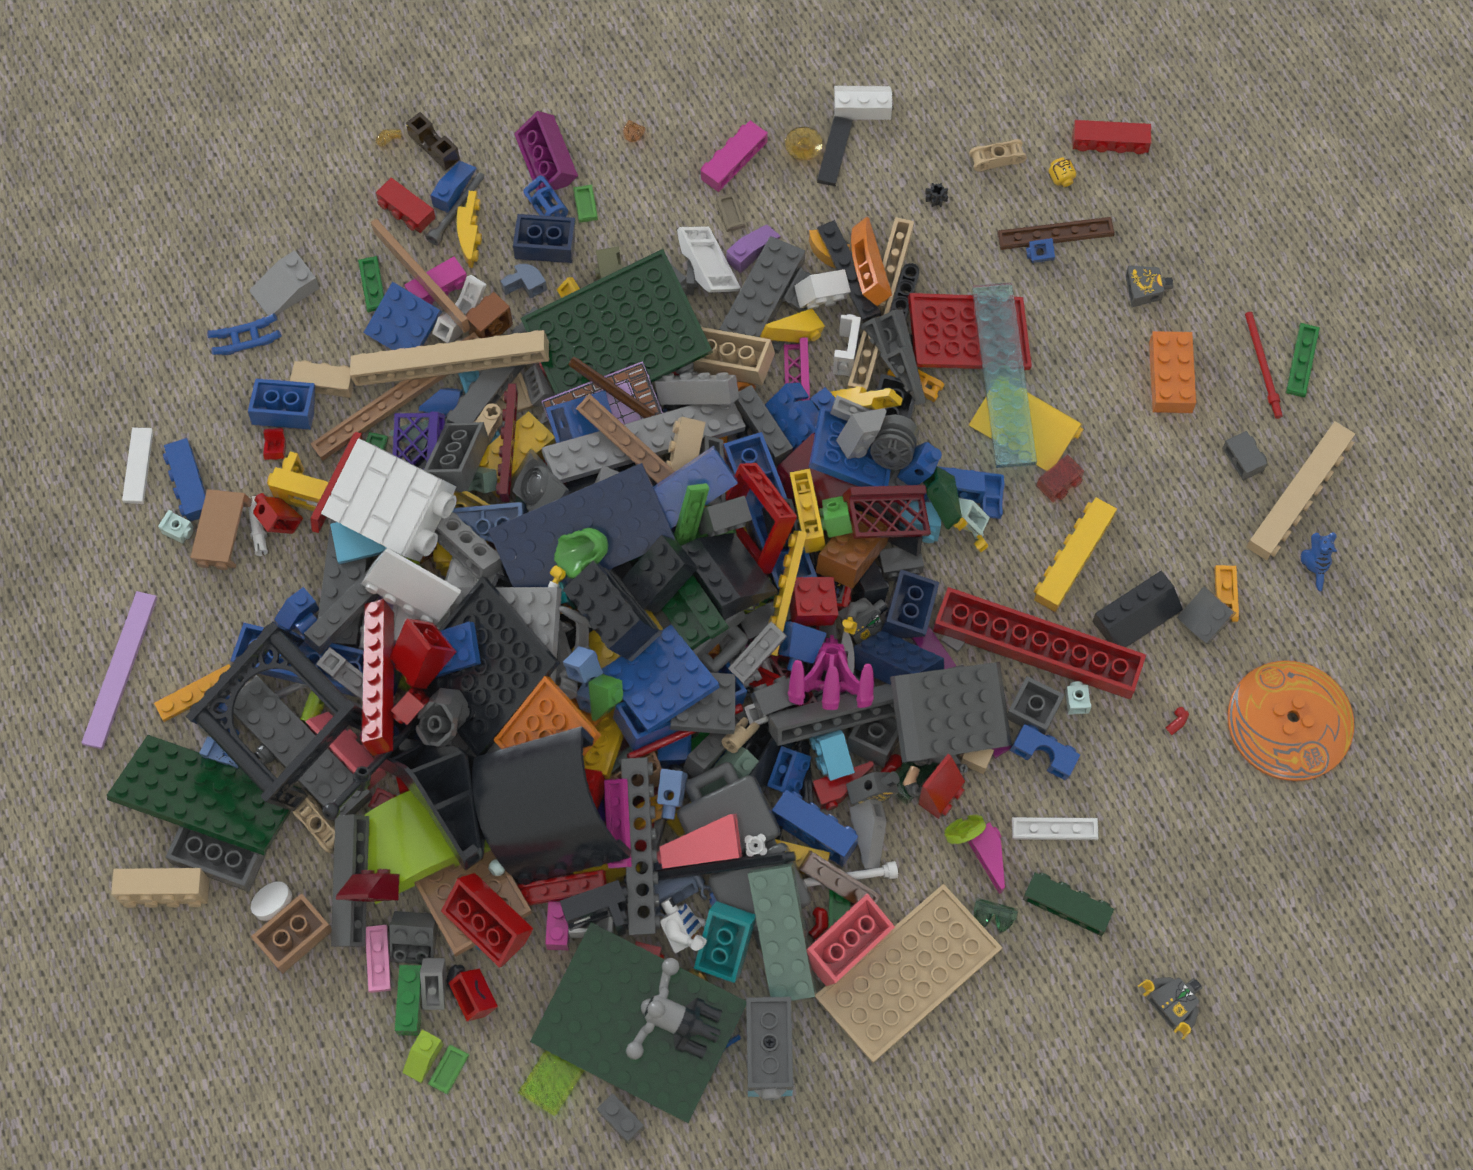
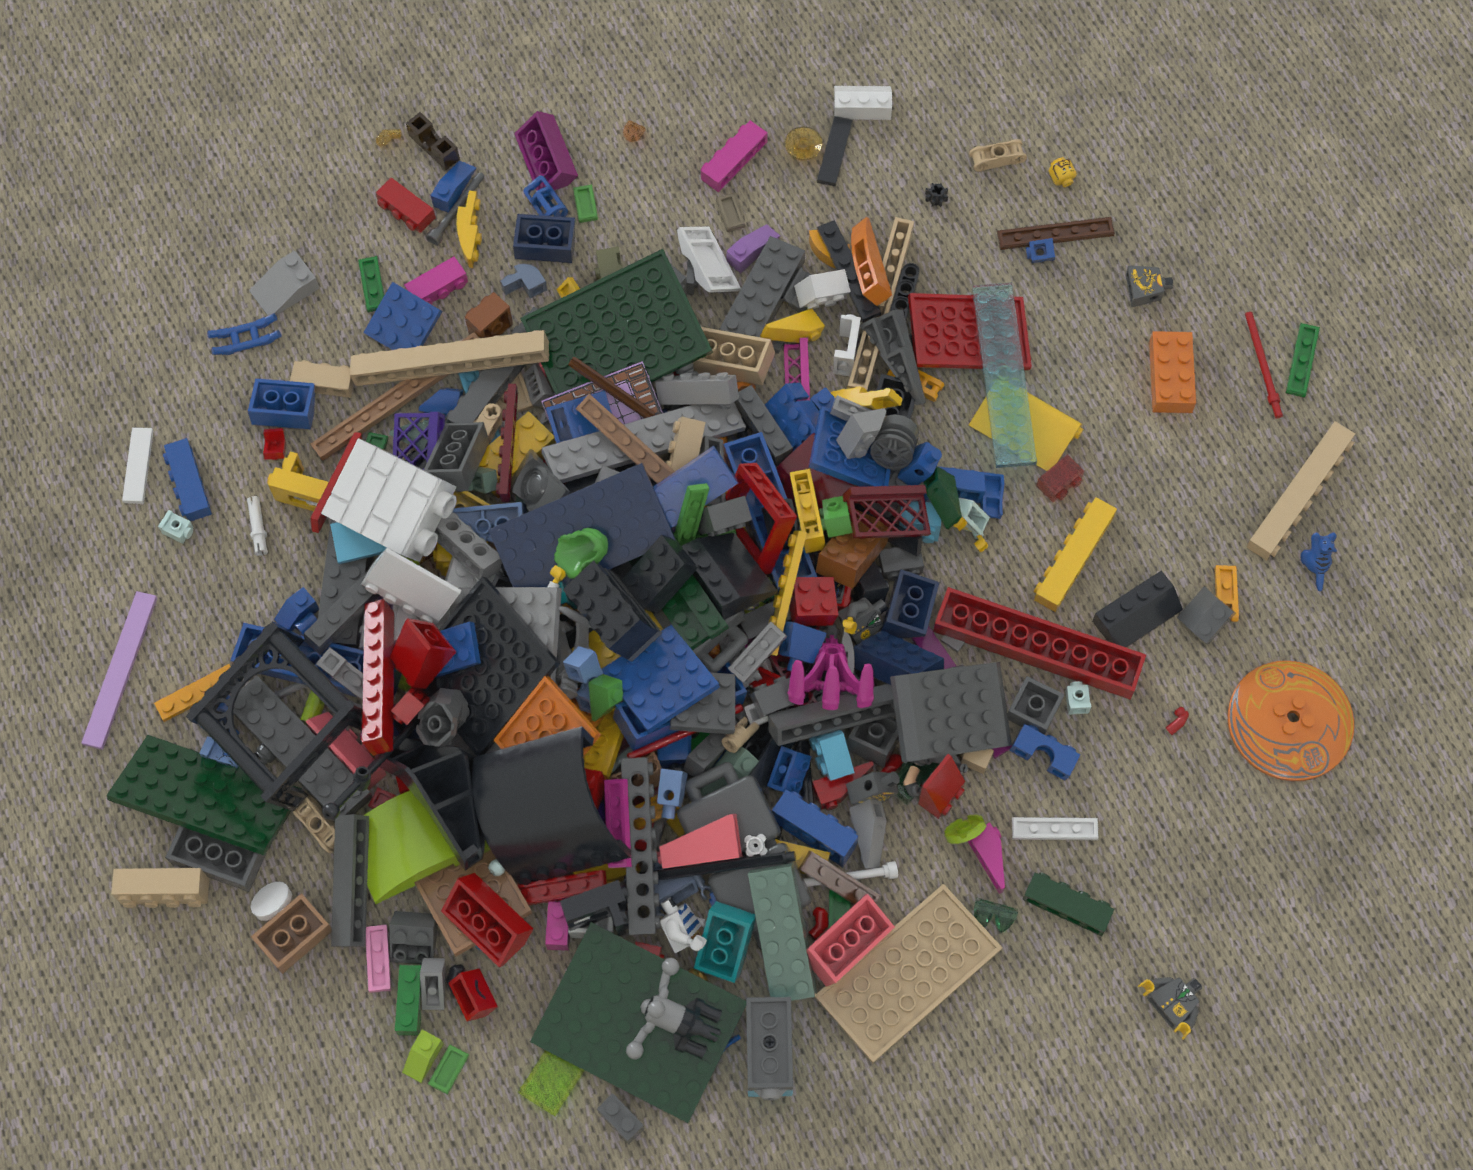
(218, 528): medium nougat panel -> none
(276, 514): red torso -> none
(371, 887): dark red slope -> none
(420, 275): medium nougat tile -> none
(469, 298): white arch -> none
(1111, 136): red brick -> none
(1245, 455): dark grey brick -> none

